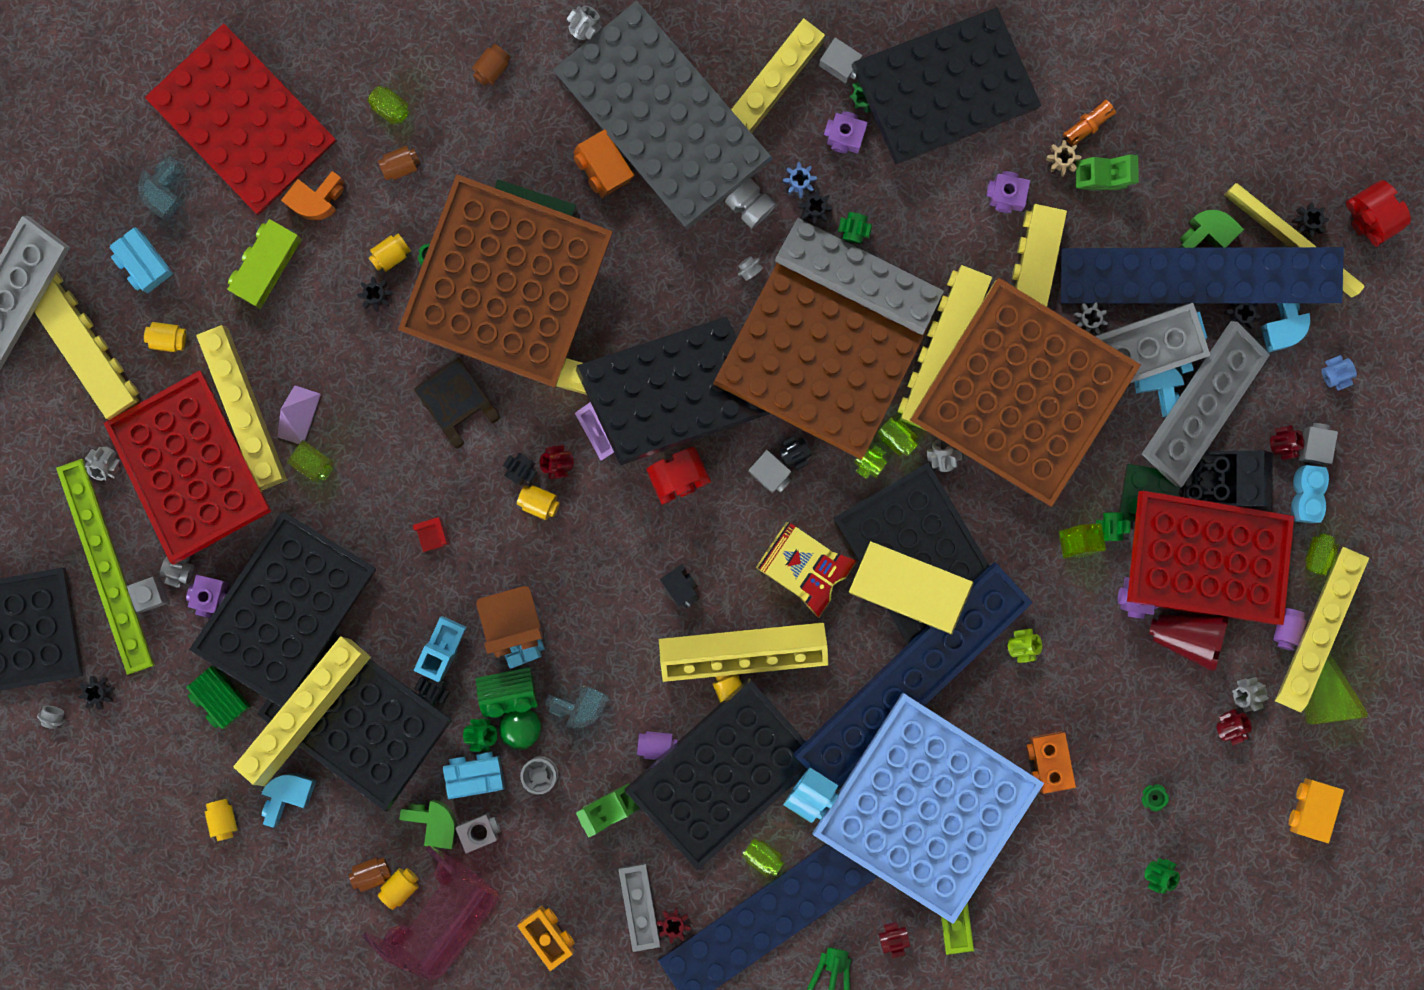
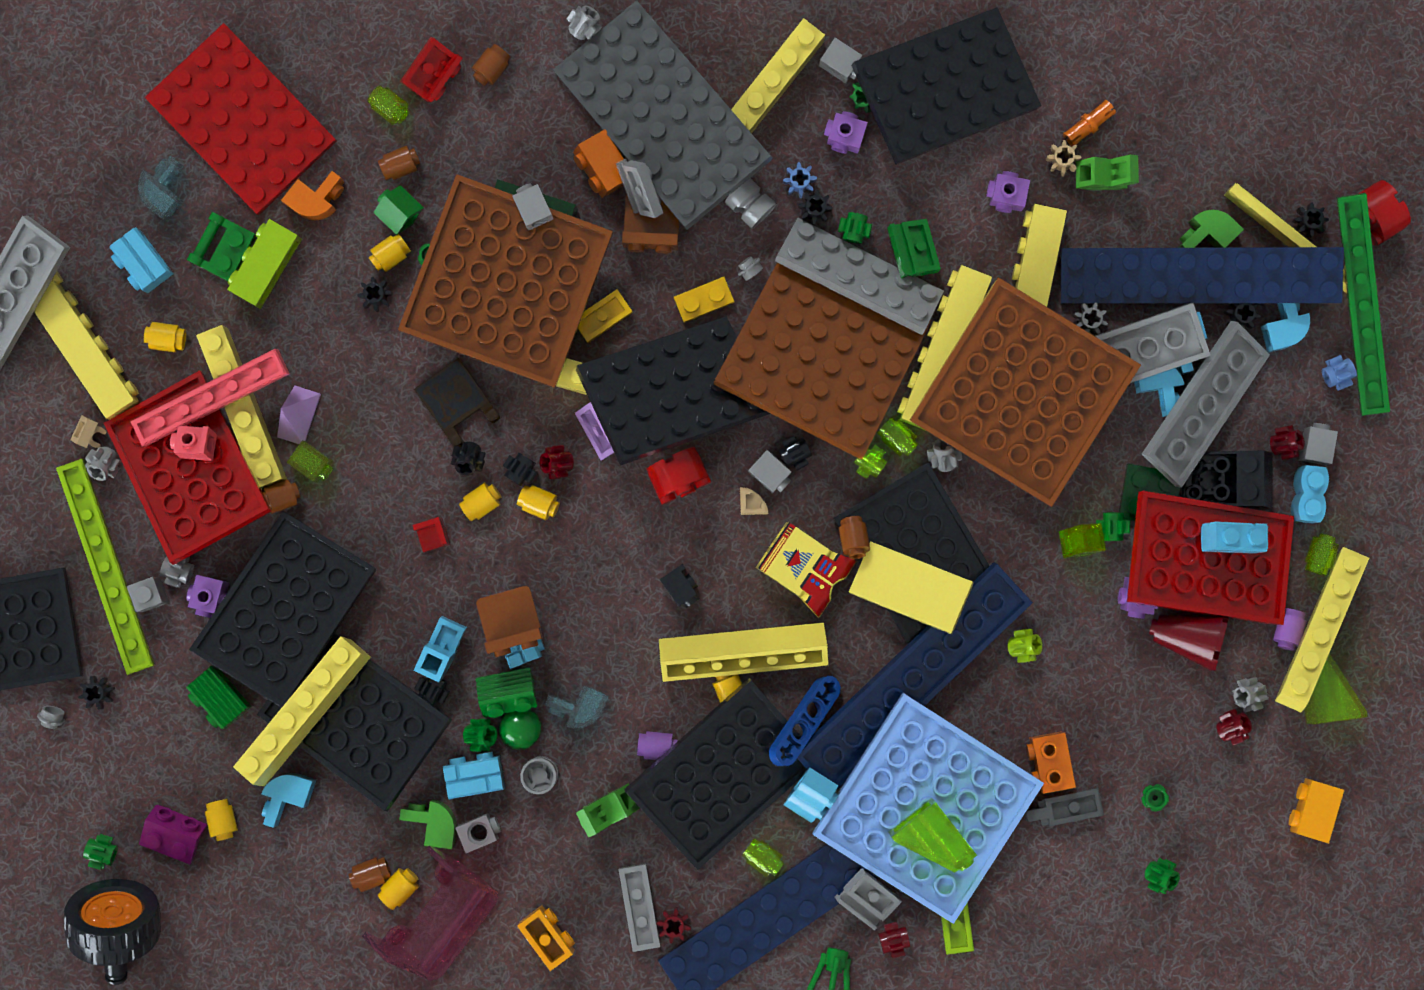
(84, 432): none -> tan tile
(100, 852): none -> green gear
(112, 925): none -> black wheel
(172, 834): none -> magenta bracket
(200, 447): none -> coral brick
(210, 397): none -> coral tile
(229, 250): none -> green plate
(281, 495): none -> dark orange brick
(397, 209): none -> green brick
(431, 70): none -> red bracket
(468, 458): none -> black gear
(480, 501): none -> yellow brick
(532, 206): none -> light grey brick
(603, 316): none -> yellow plate
(639, 188): none -> light grey plate
(648, 232): none -> dark orange bracket
(703, 299): none -> yellow plate
(752, 503): none -> tan tile
(802, 718): none -> blue beam
(854, 537): none -> dark orange brick
(868, 899): none -> light grey plate
(914, 248): none -> green plate
(934, 837): none -> clear neon green slope
(1067, 808): none -> dark grey hinge
(1234, 537): none -> medium azure brick
(1363, 304): none -> green plate

